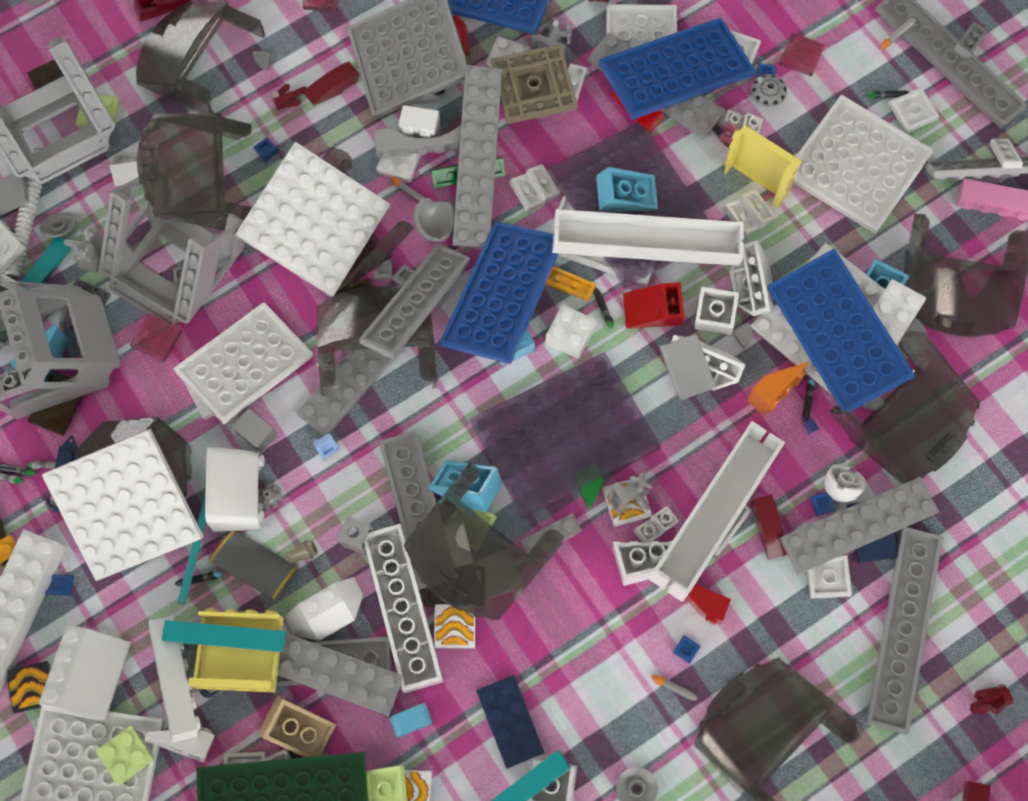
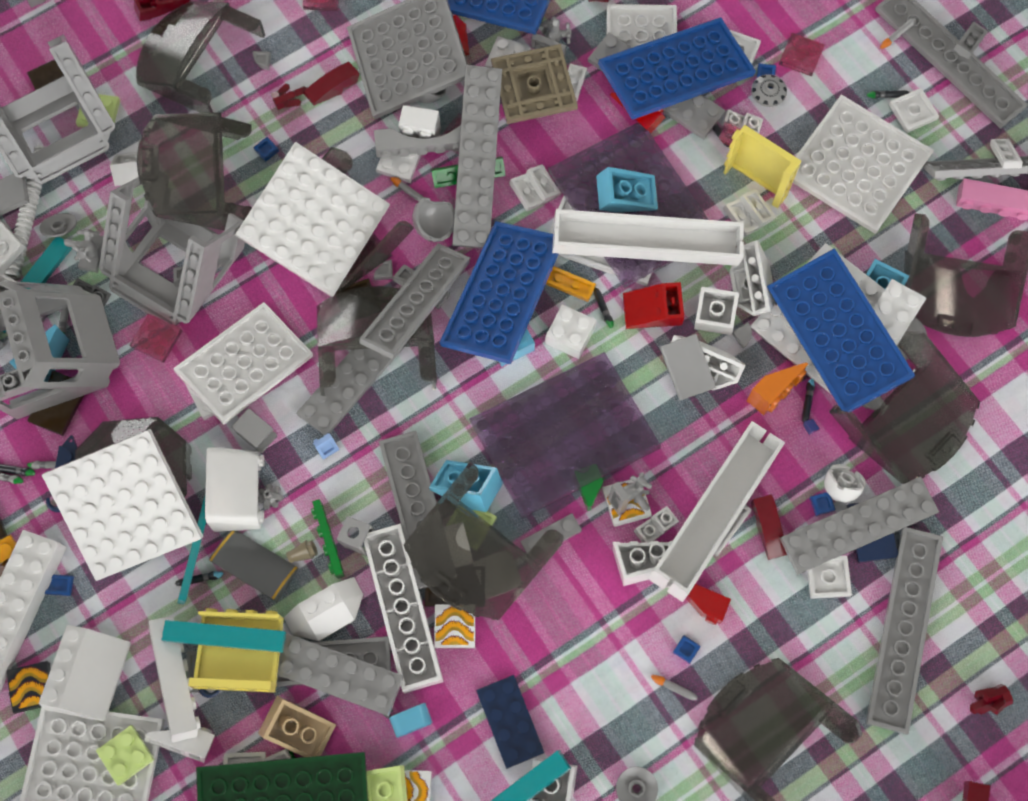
(329, 547): none -> green plate

